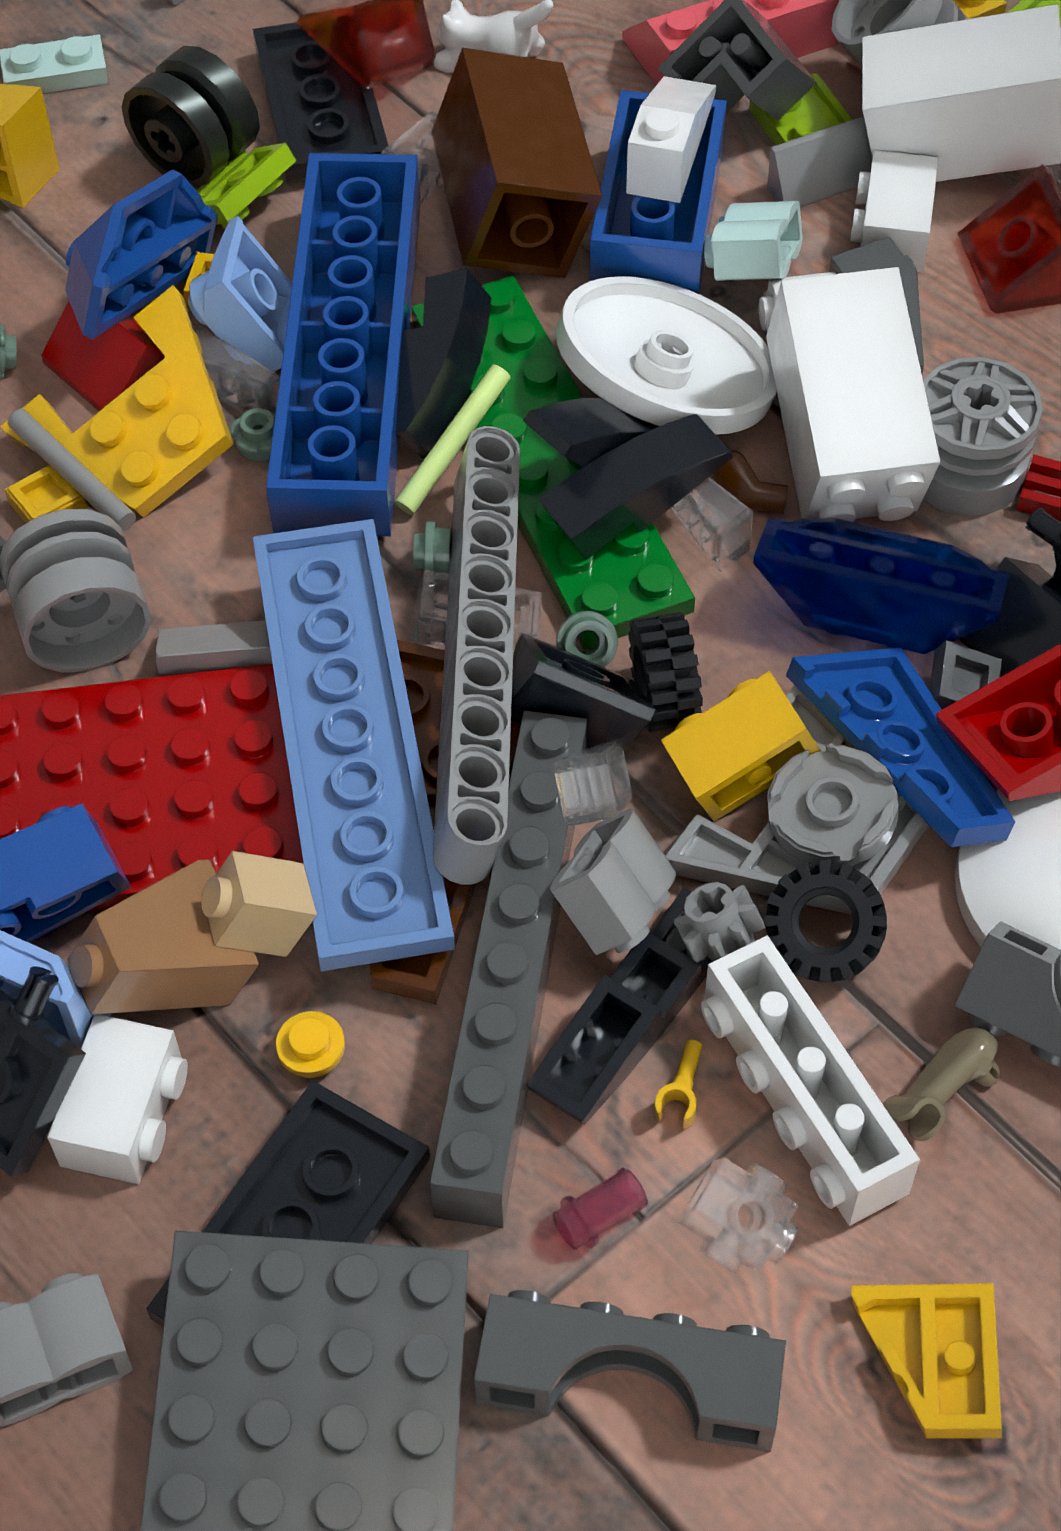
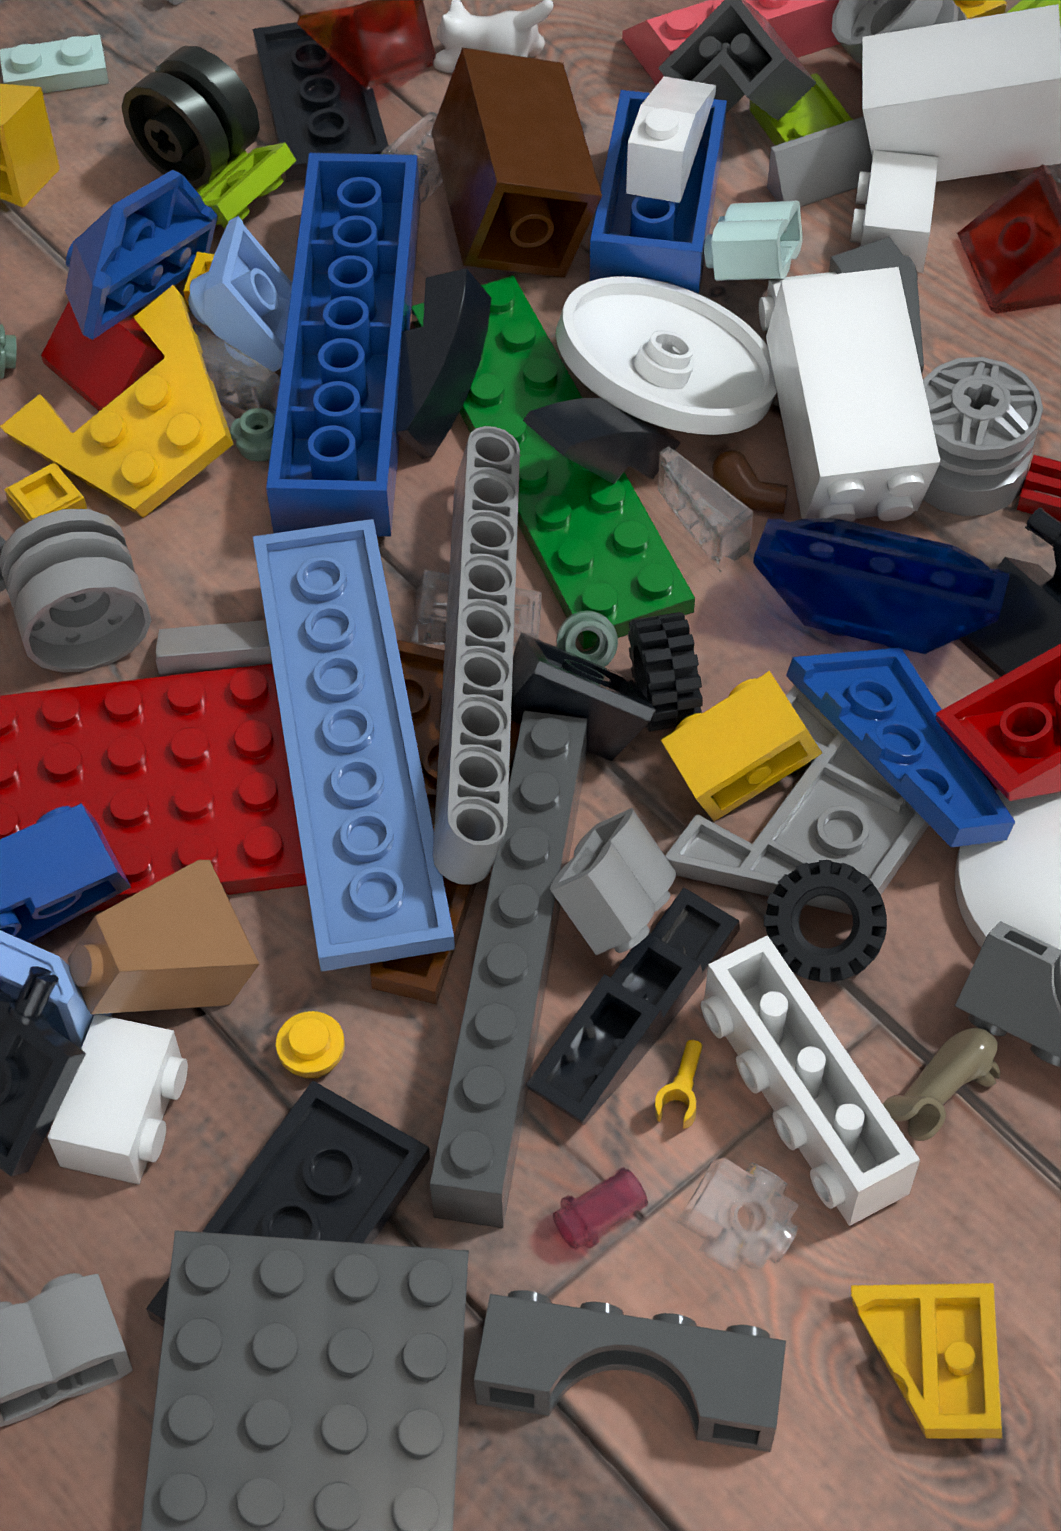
(70, 468): light grey bar -> none
(258, 904): tan brick -> none
(432, 548): sand green plate -> none
(452, 439): yellowish green bar -> none
(593, 783): clear slope -> none
(634, 482): black slope -> none
(718, 921): light grey gear -> none
(833, 806): light grey tile -> none
(960, 672): dark grey plate -> none

